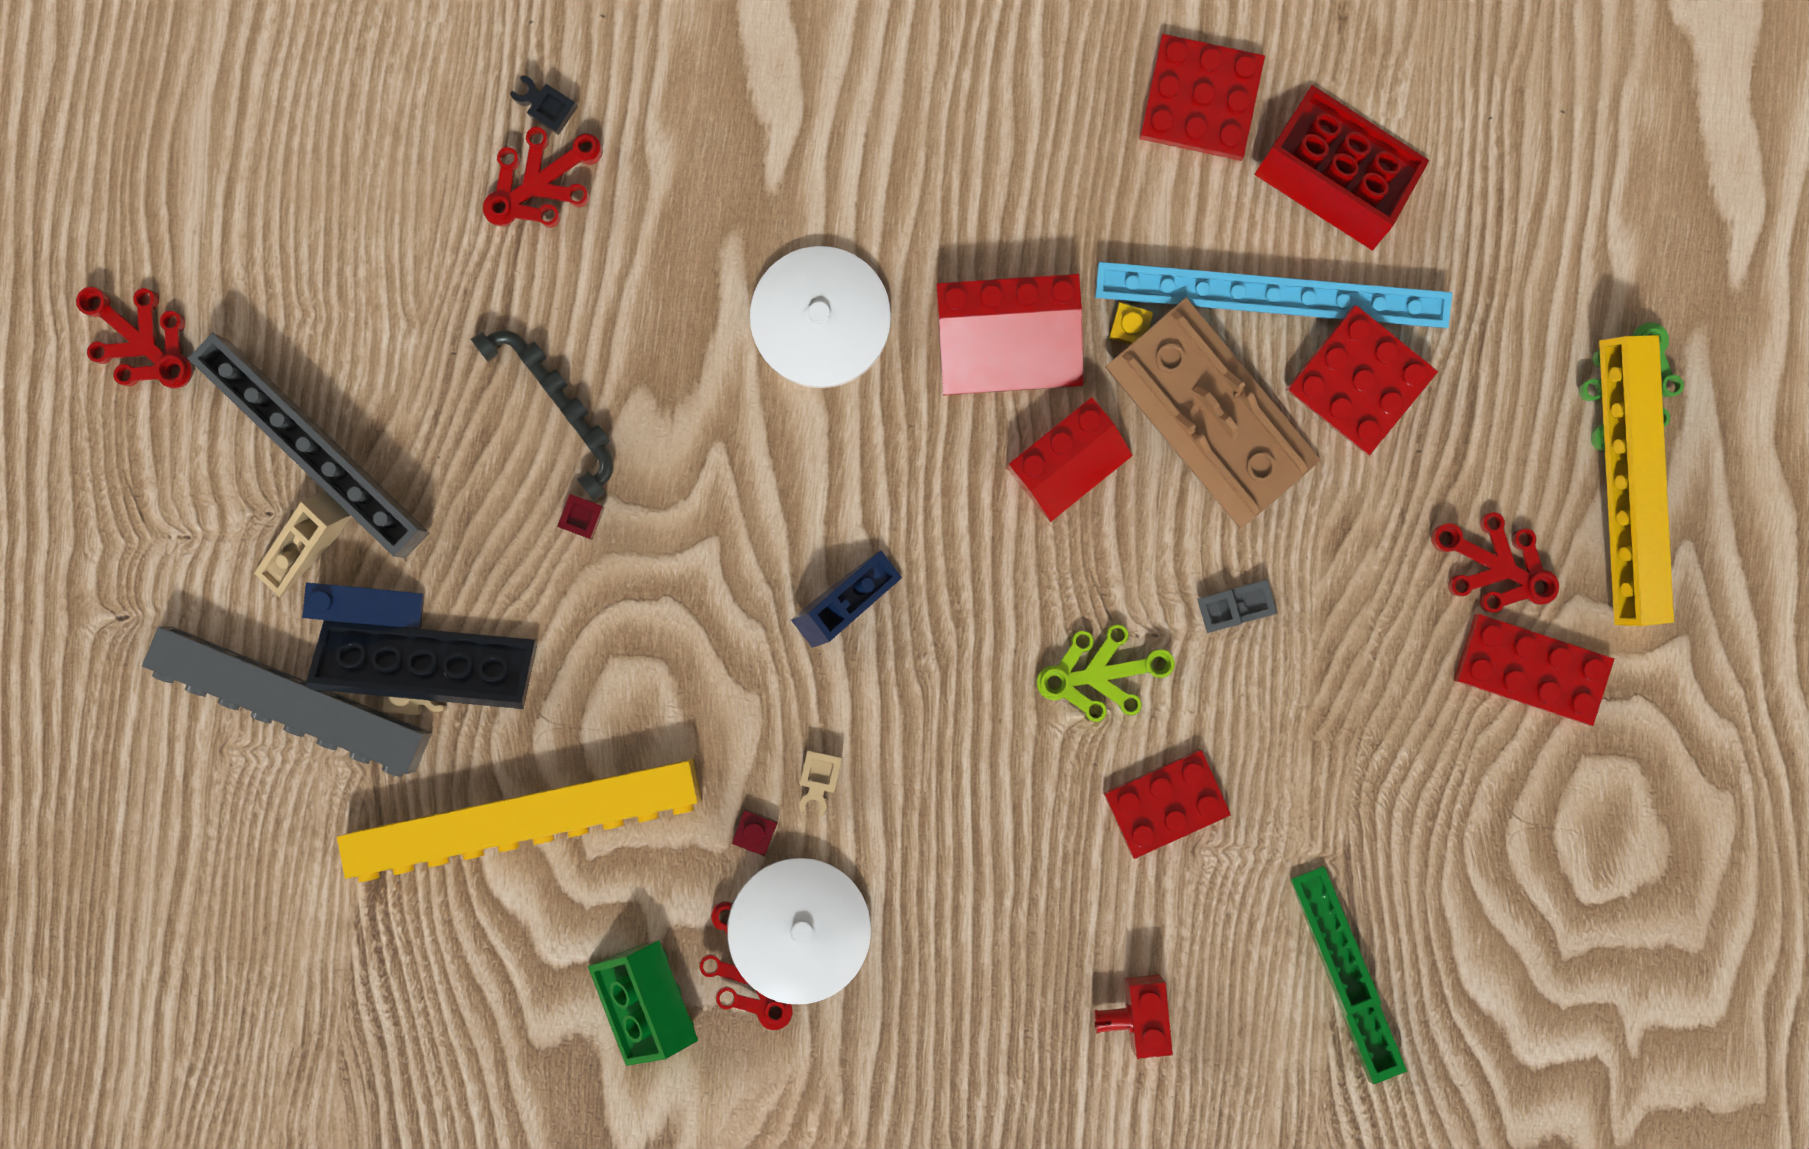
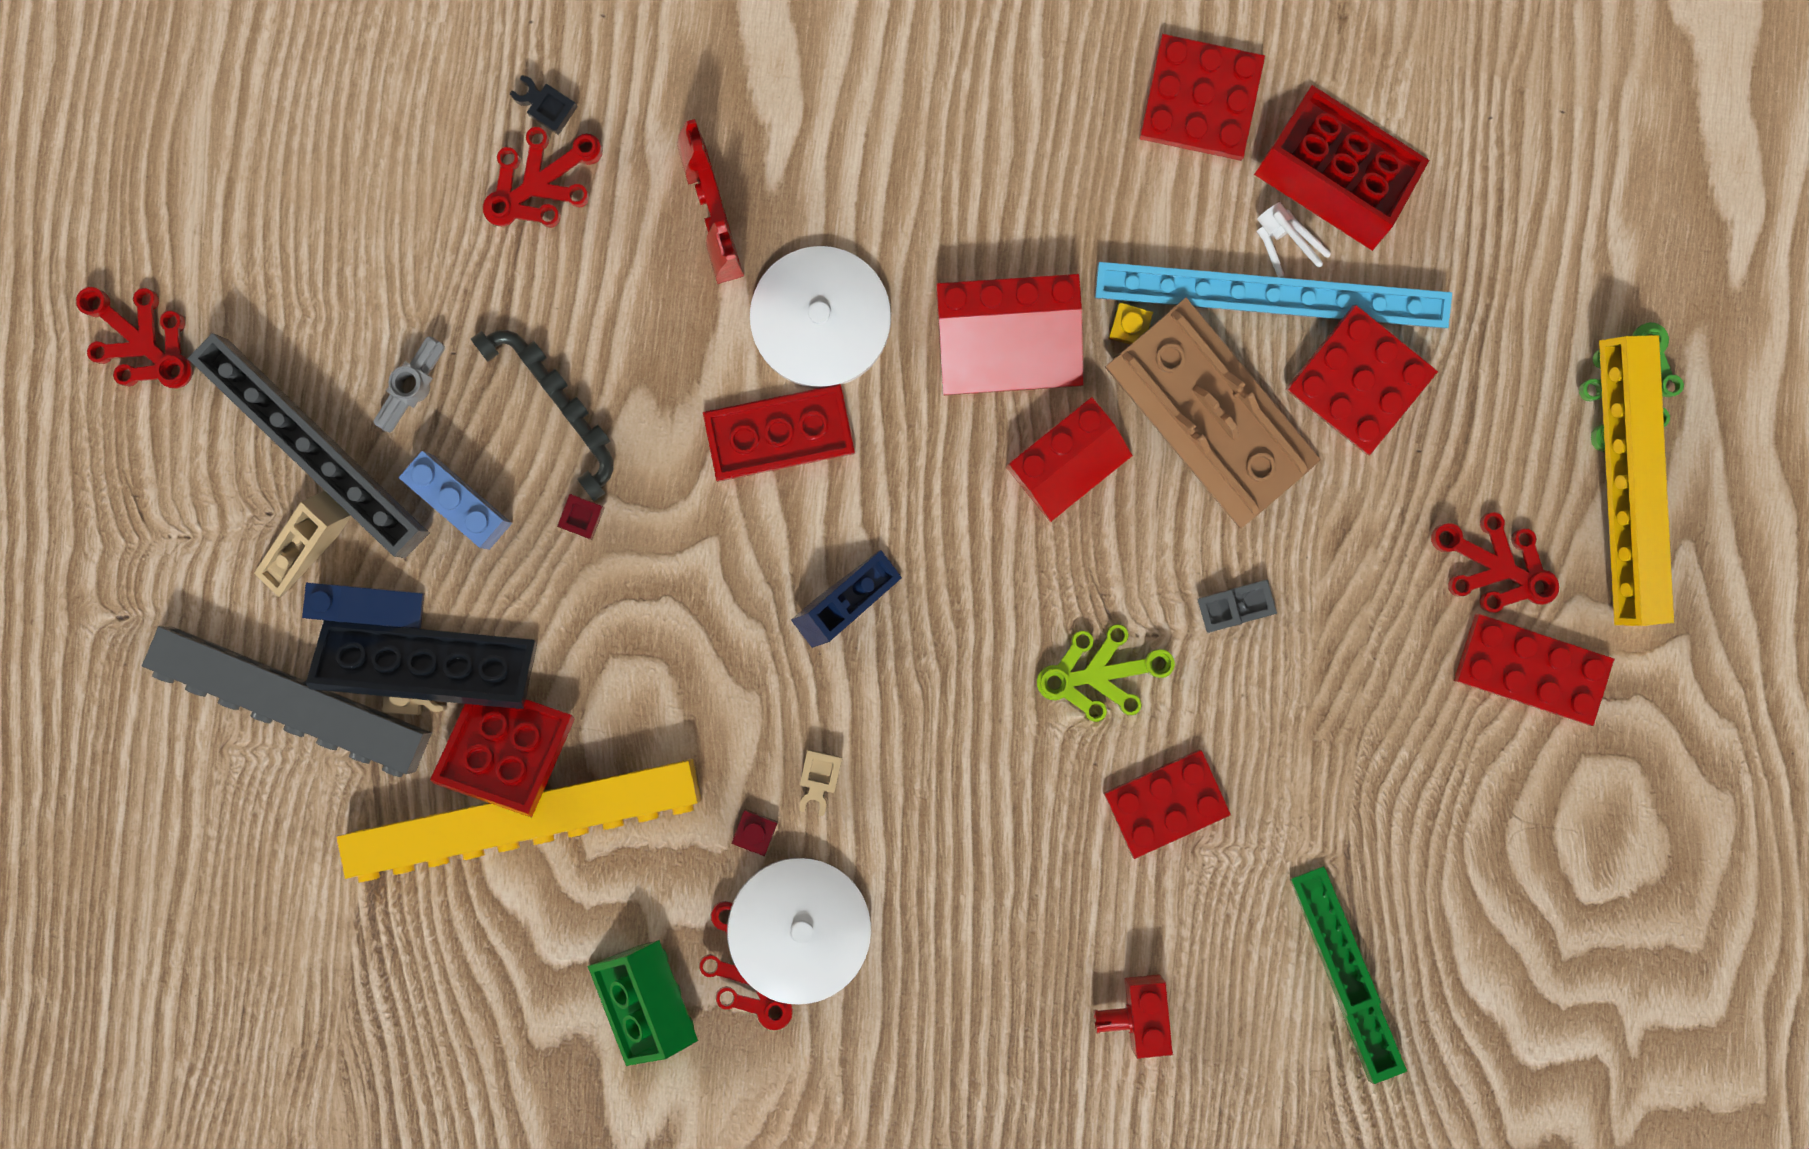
(399, 400): none -> light grey axle
(455, 500): none -> medium blue brick
(503, 754): none -> red plate
(699, 168): none -> red wedge
(778, 433): none -> red tile
(1277, 223): none -> white plant

